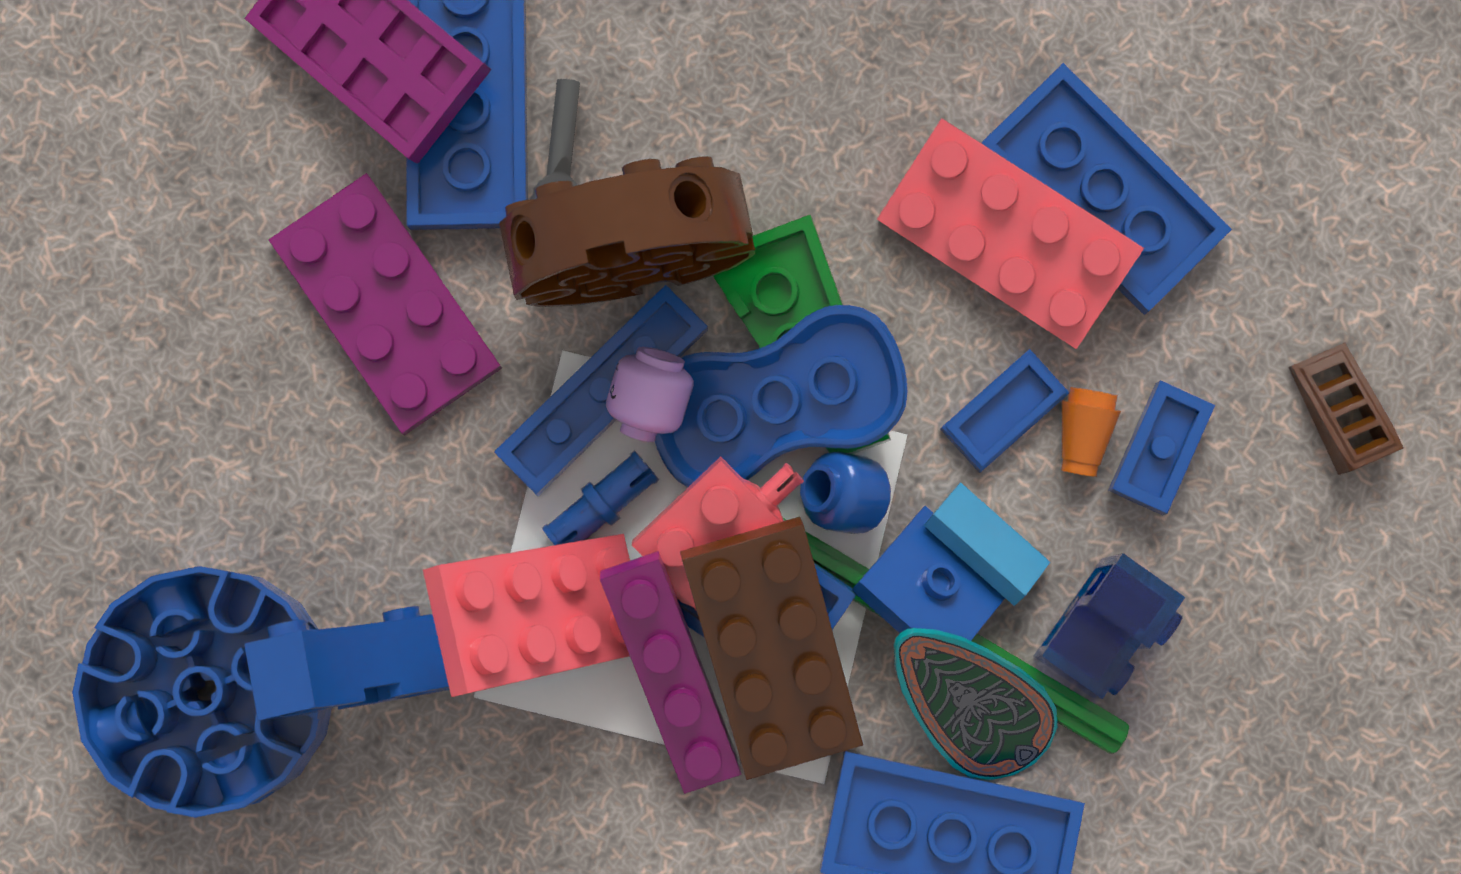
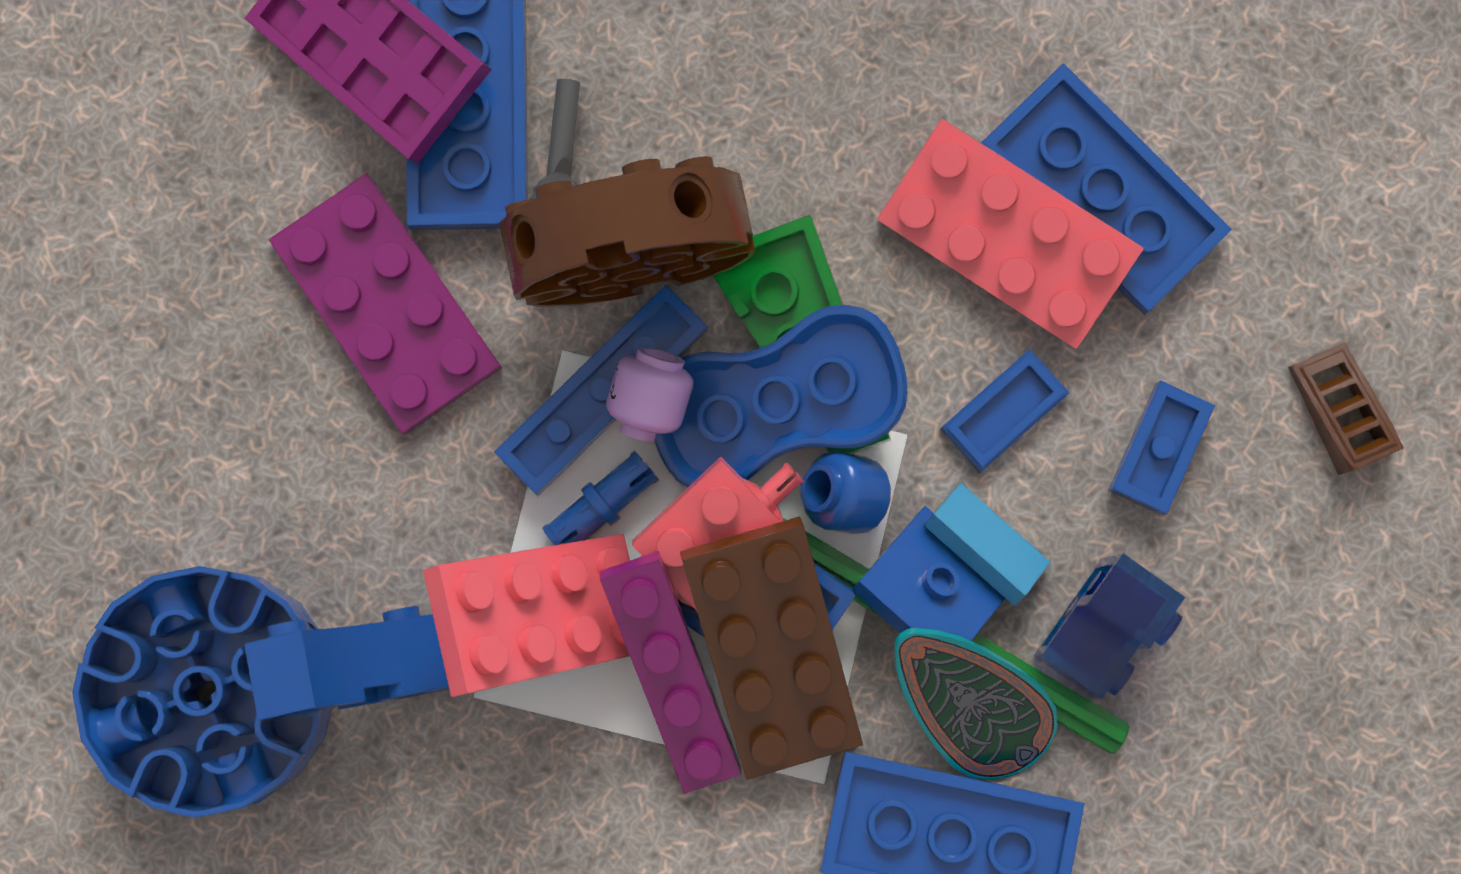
(1087, 429): orange cone -> none

